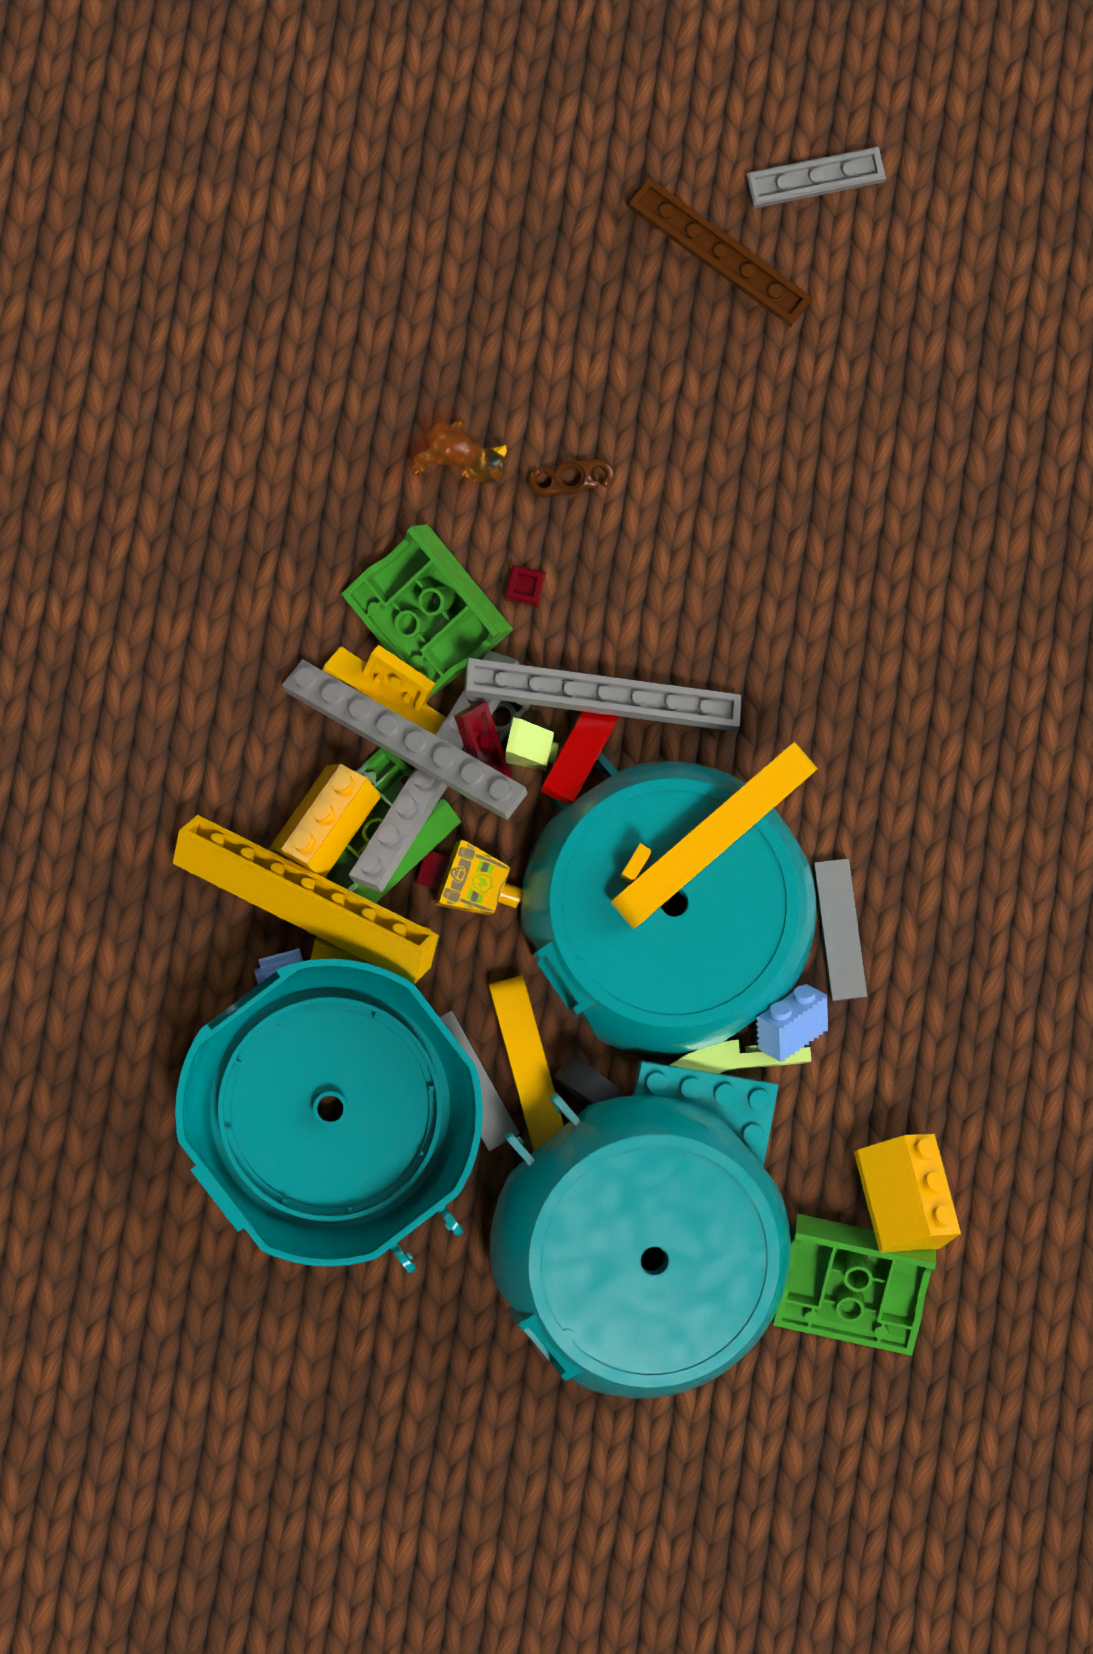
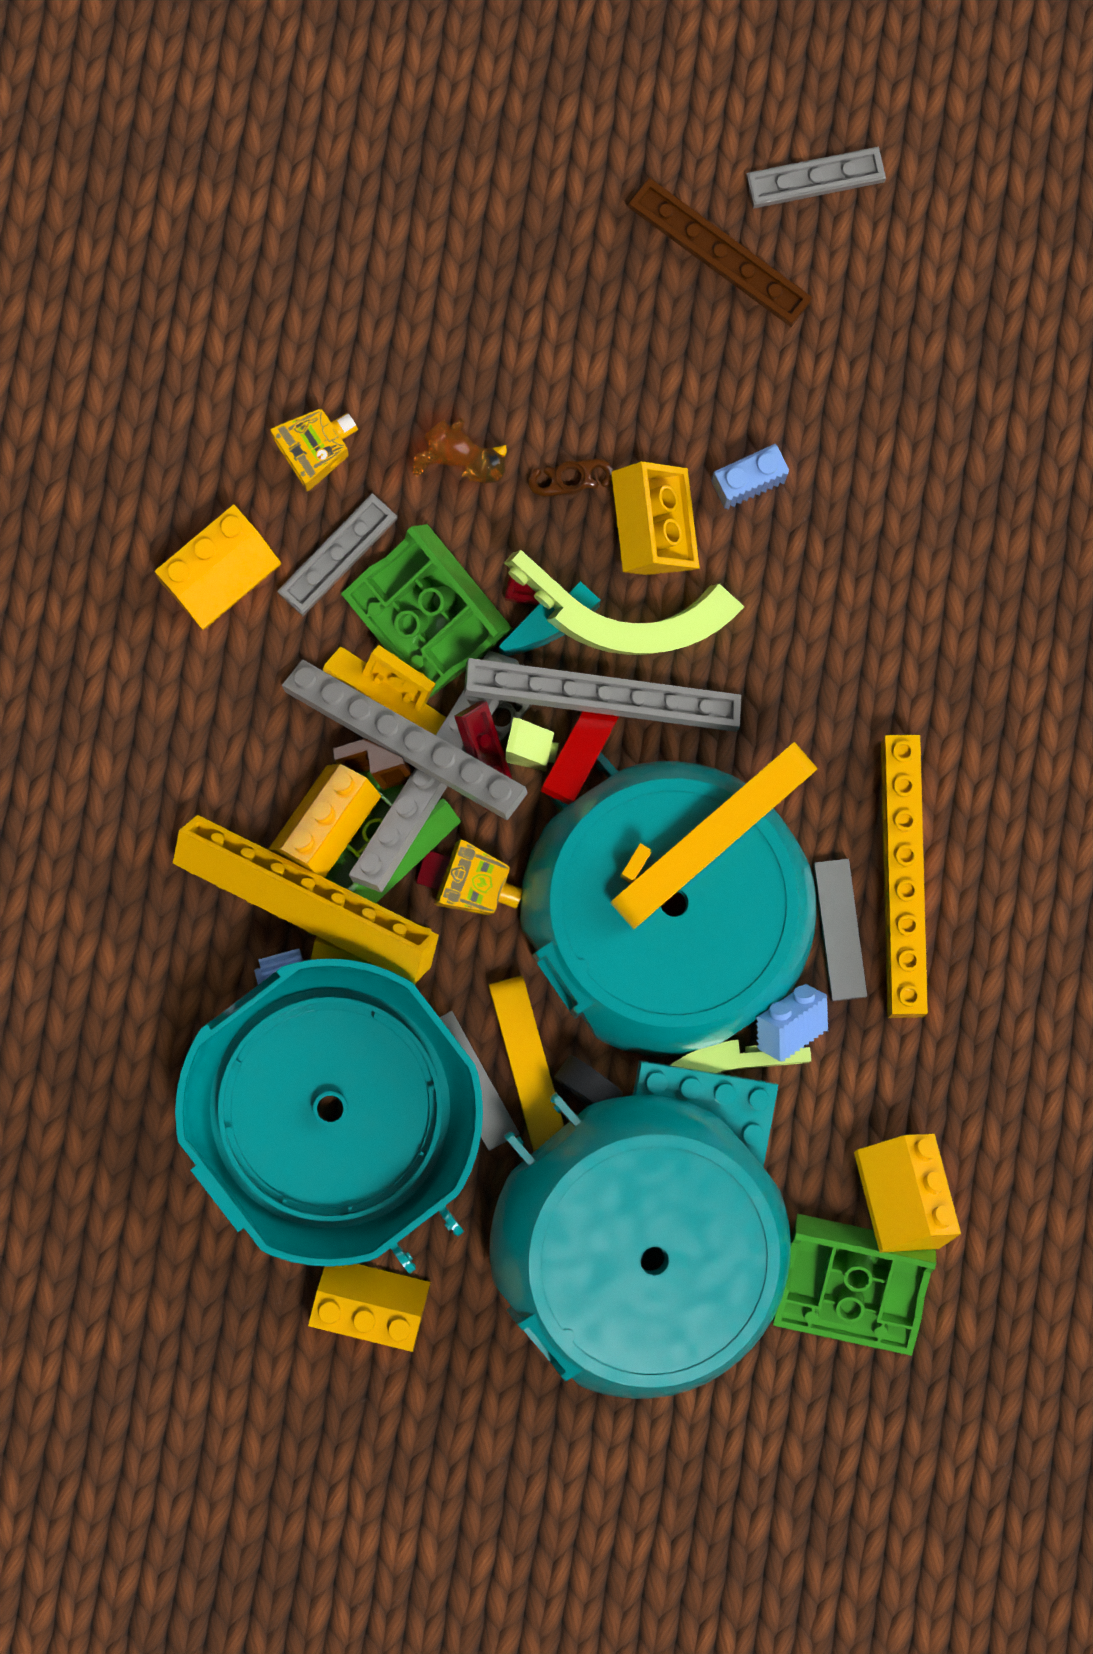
(217, 567): none -> yellow slope
(313, 444): none -> yellow torso
(337, 554): none -> light grey tile
(370, 1305): none -> yellow slope
(383, 764): none -> reddish brown slope
(537, 631): none -> teal slope
(655, 519): none -> yellow slope
(687, 627): none -> yellowish green arch
(750, 476): none -> light blue brick
(904, 876): none -> yellow brick

